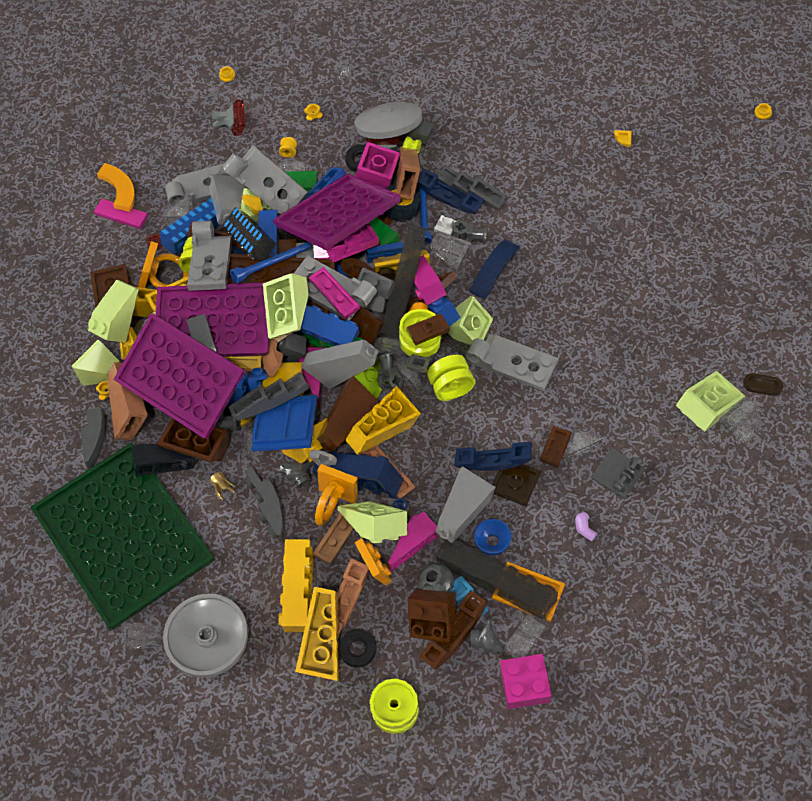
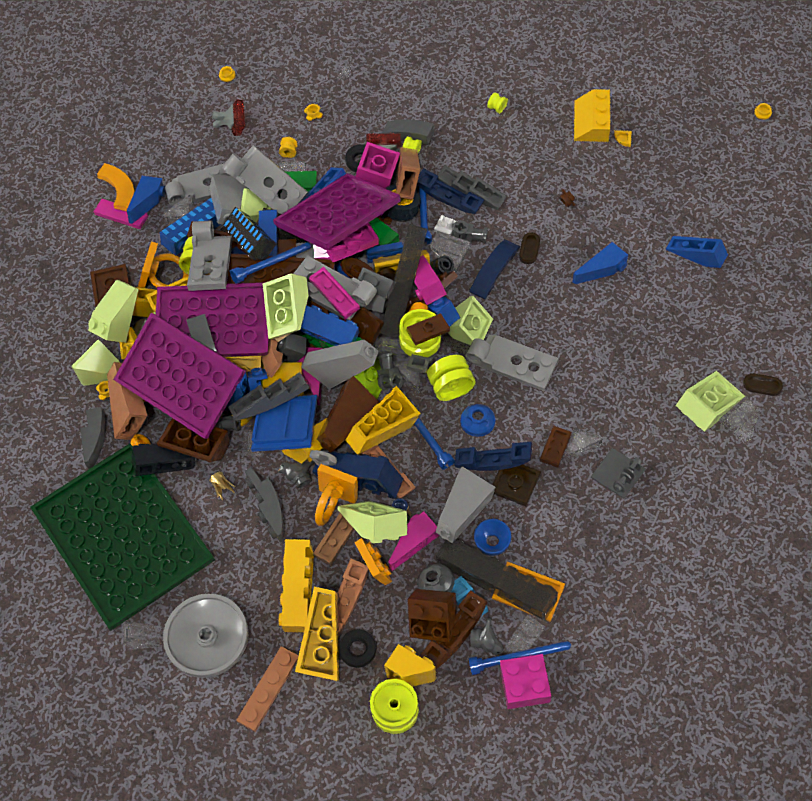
(139, 439): none -> light orange tile
(145, 197): none -> blue slope
(154, 238): clear red tile -> none
(253, 203): yellow tile -> none
(267, 689): none -> nougat plate
(388, 120): light grey dish -> none
(409, 667): none -> yellow slope
(442, 264): none -> black wheel
(442, 457): none -> blue piece
(477, 427): none -> blue piece
(478, 665): none -> blue piece
(497, 102): none -> neon yellow wheel
(529, 248): none -> dark brown tile
(567, 198): none -> reddish brown plate
(582, 526): lavender arm -> none
(592, 116): none -> yellow slope
(603, 264): none -> blue slope
(699, 250): none -> blue slope

